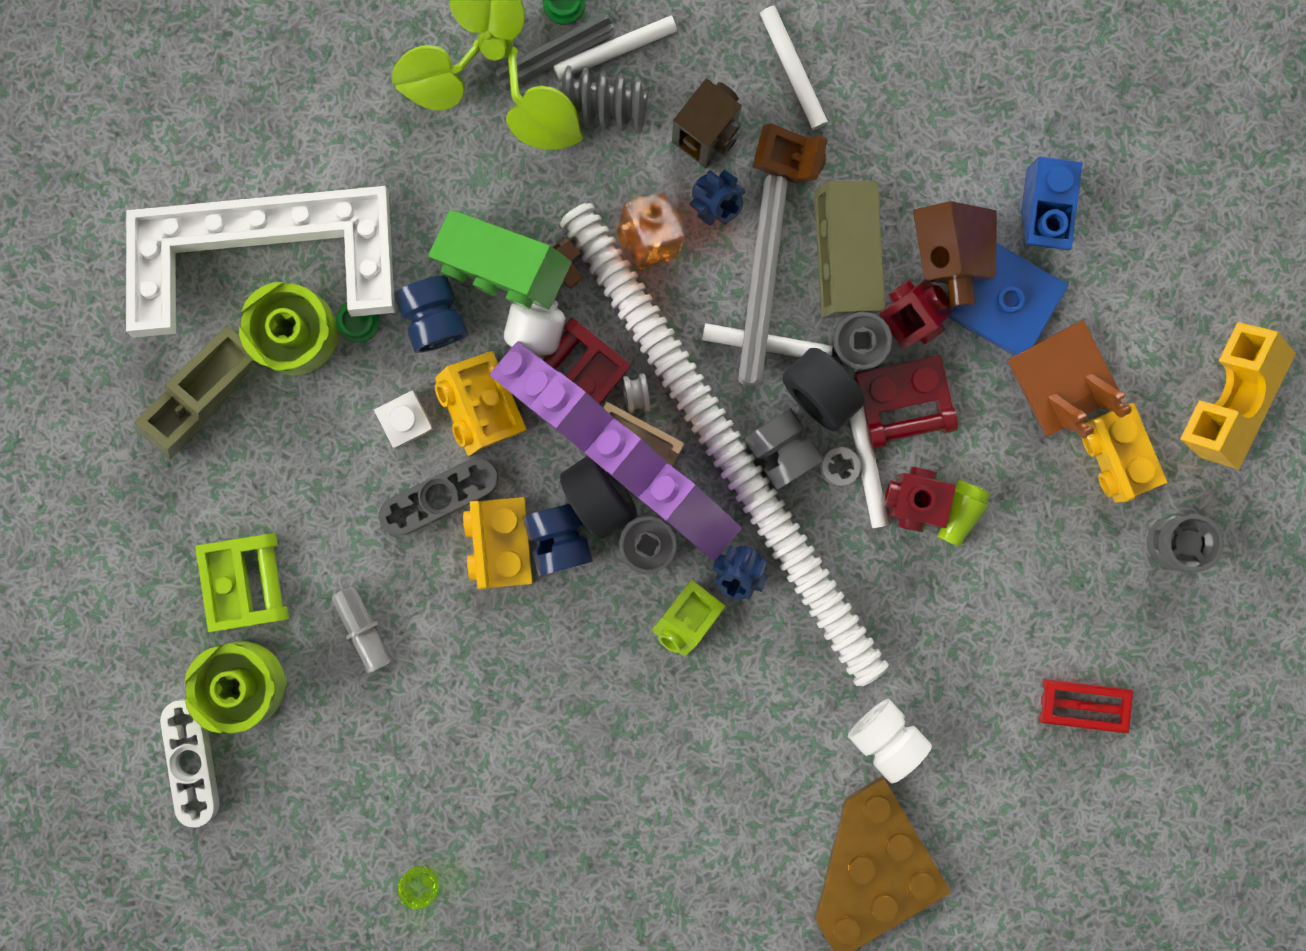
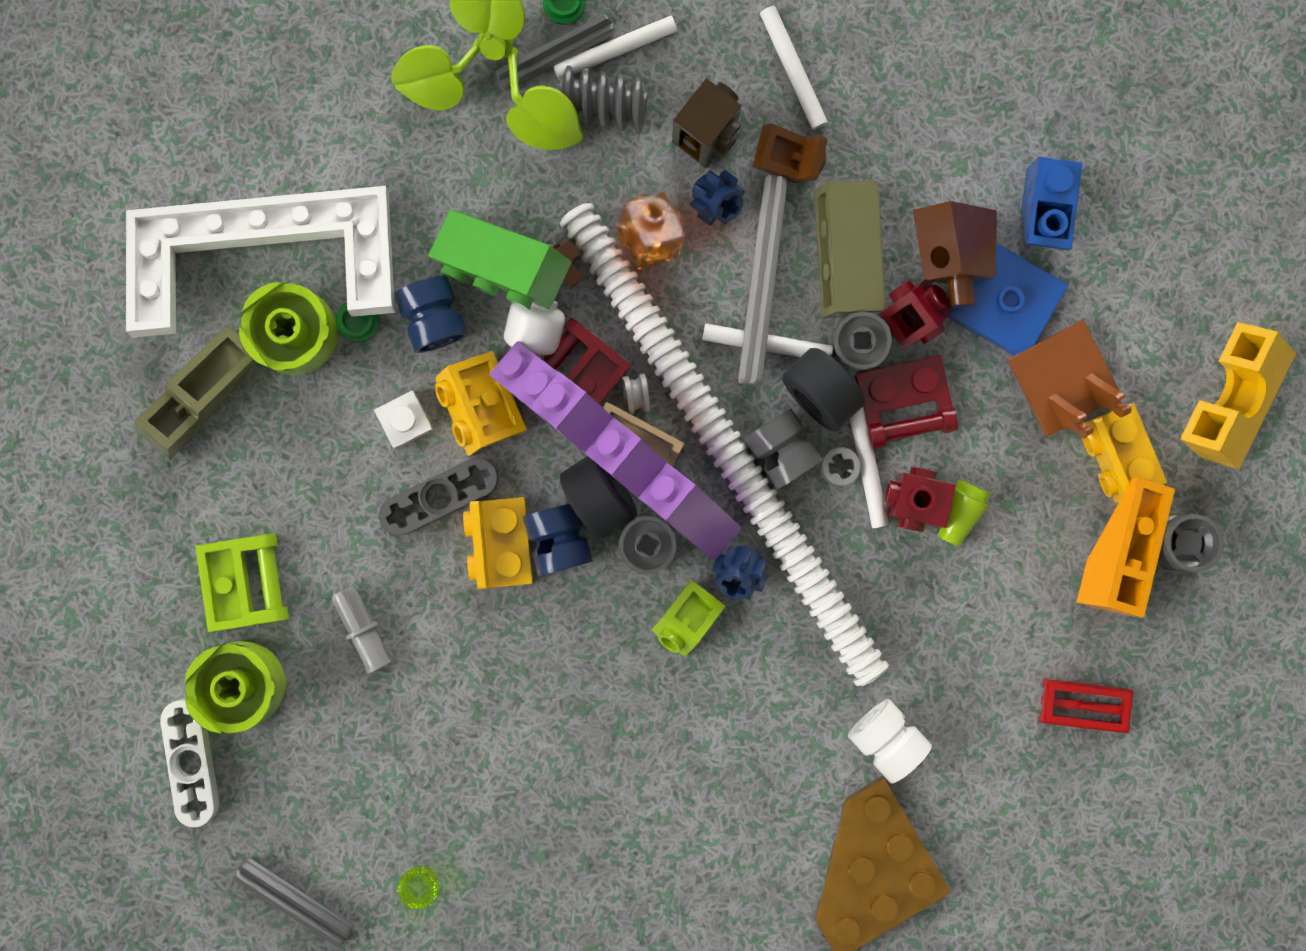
(293, 902): none -> dark grey axle
(1127, 552): none -> light orange slope

